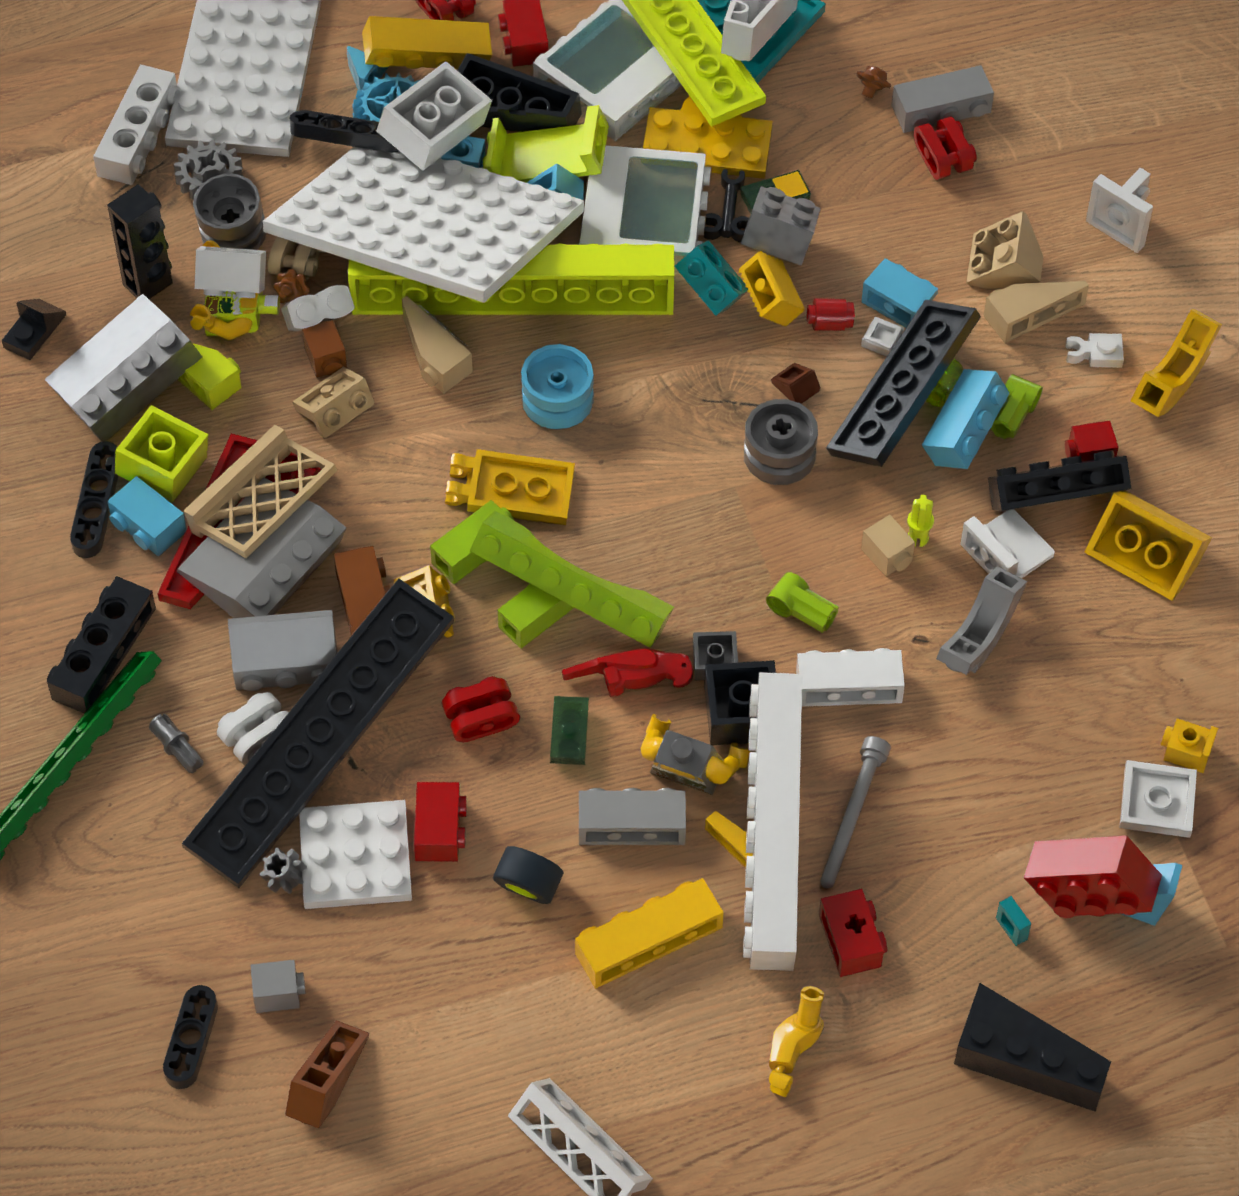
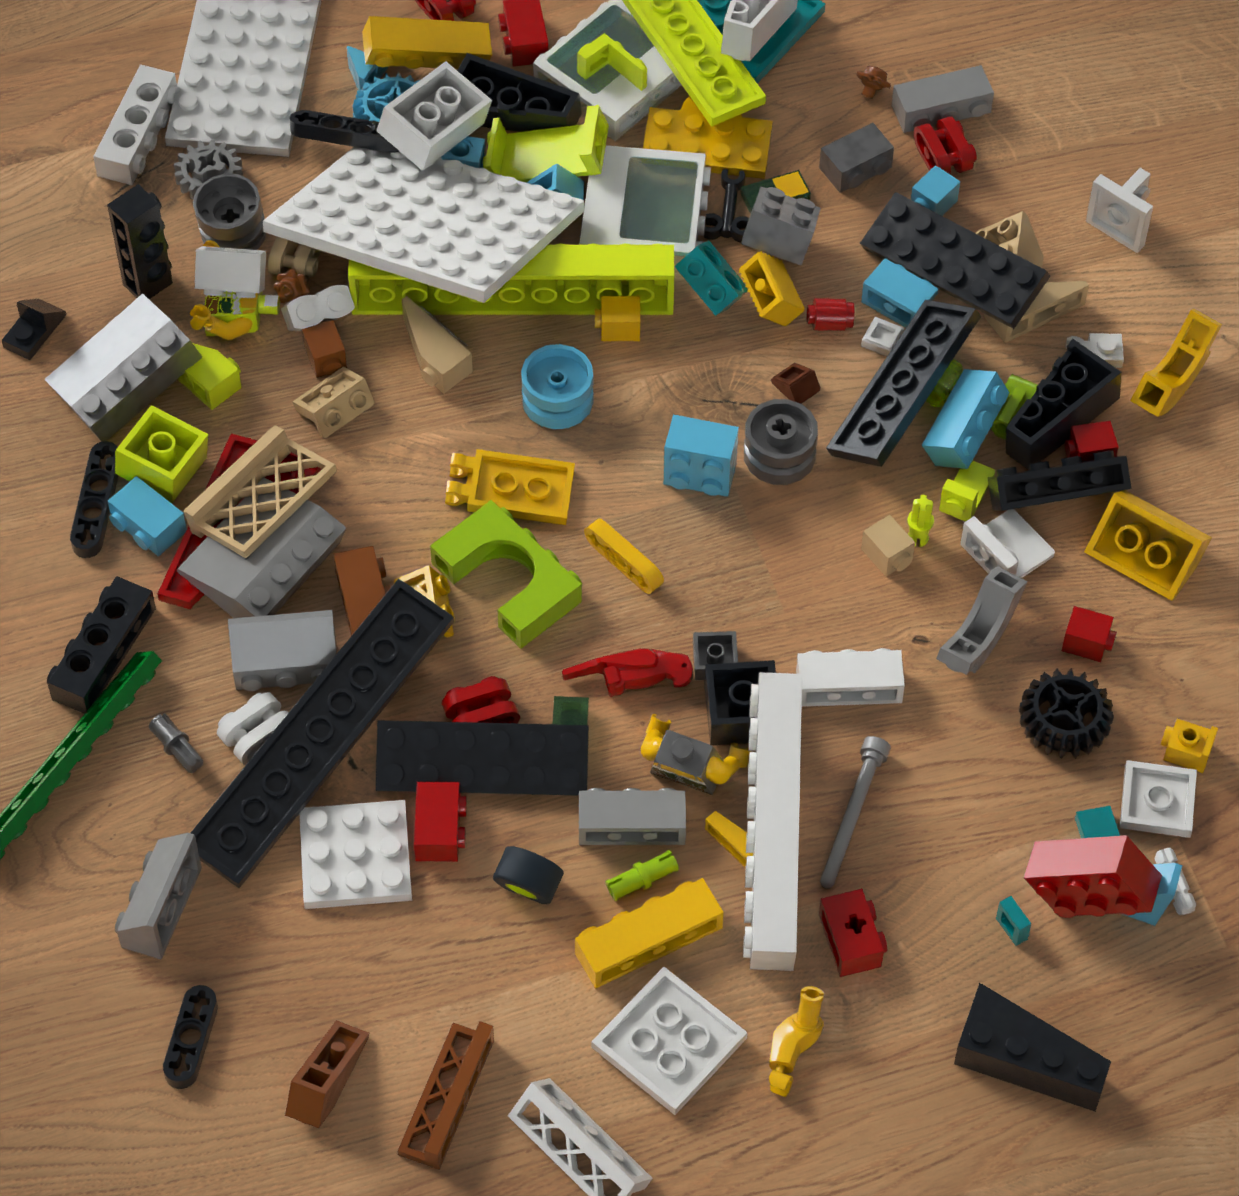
(159, 895): none -> light grey slope
(276, 986): light grey brick -> none
(283, 870): flat silver gear -> none
(454, 1098): none -> dark orange fence
(483, 756): none -> black plate
(606, 51): none -> neon yellow bracket
(618, 606): lime arch -> none
(619, 318): none -> yellow brick
(624, 556): none -> yellow beam
(642, 875): none -> lime pin
(669, 1040): none -> white plate
(700, 455): none -> medium azure brick
(795, 598): lime piece -> none
(856, 157): none -> flat silver brick
(936, 191): none -> medium azure brick
(955, 260): none -> black plate
(965, 493): none -> neon yellow bracket
(1069, 702): none -> black gear
(1070, 396): none -> black wedge
(1089, 634): none -> red brick
(1096, 823): none -> teal tile
(1184, 901): none -> white axle

